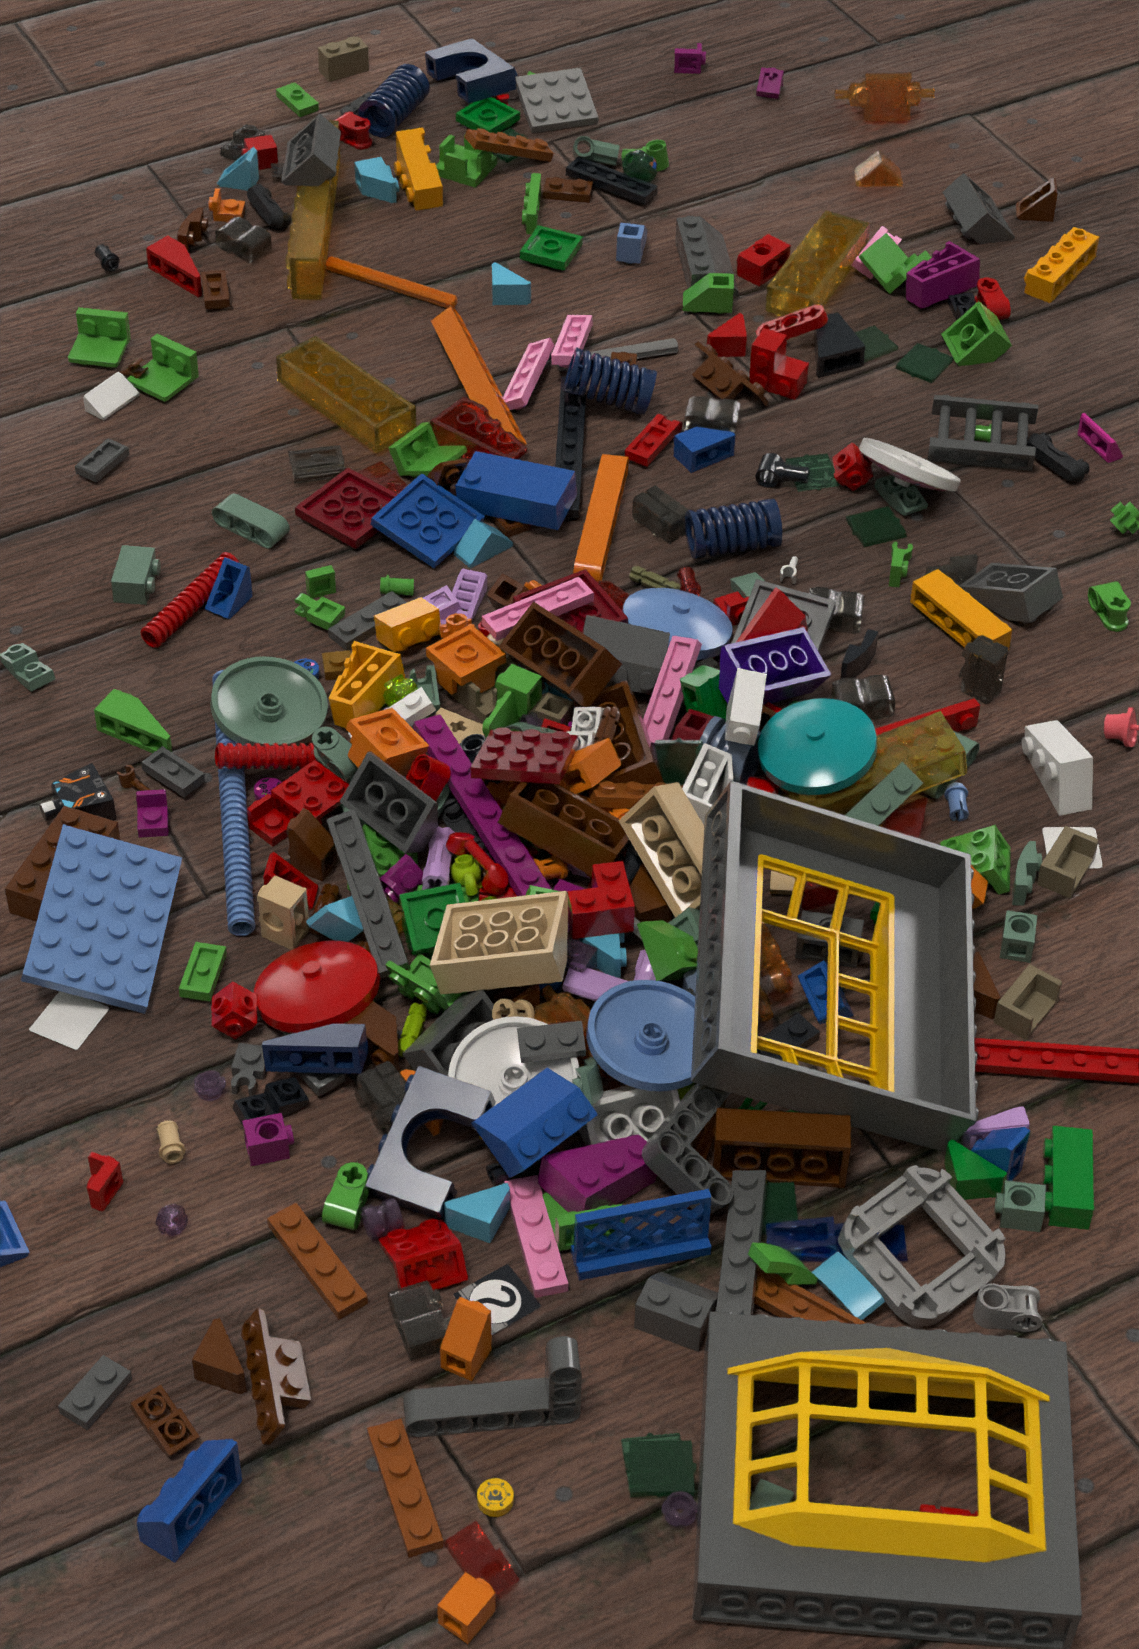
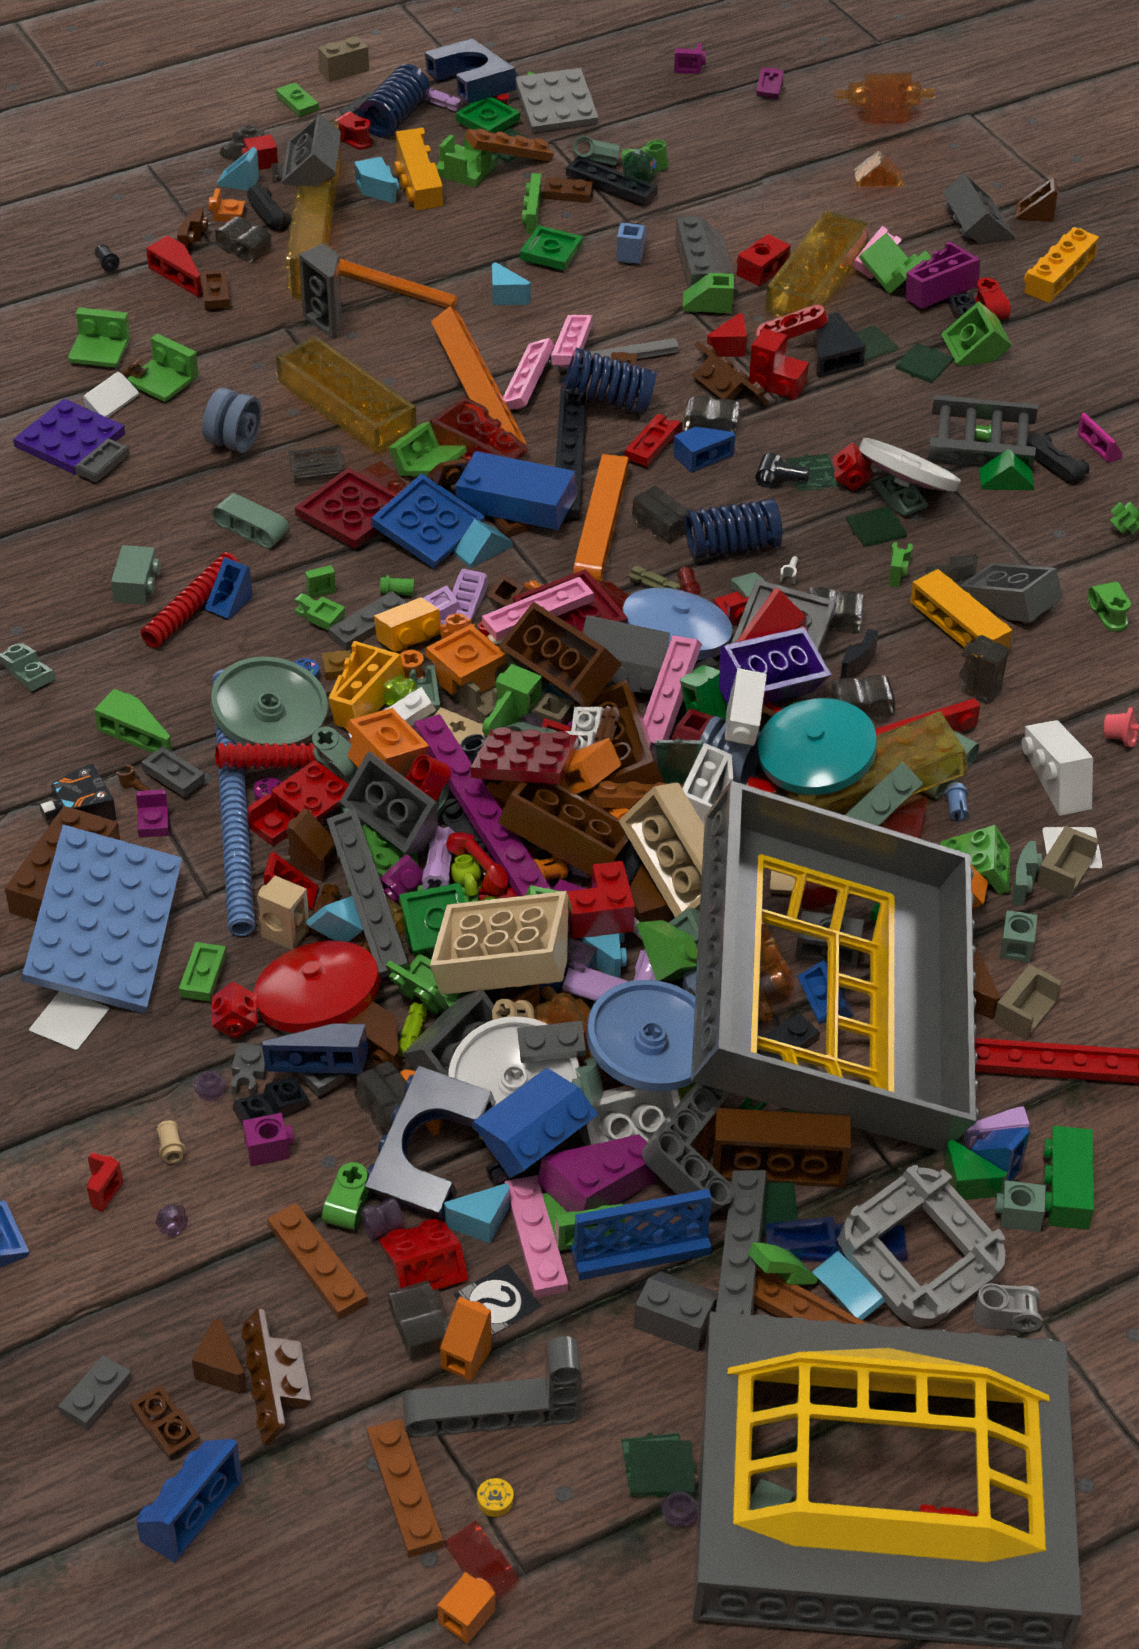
(67, 435): none -> dark purple plate
(232, 420): none -> sand blue wheel
(321, 288): none -> dark grey slope
(412, 660): none -> orange bush
(443, 100): none -> lavender axle
(1006, 473): none -> green slope

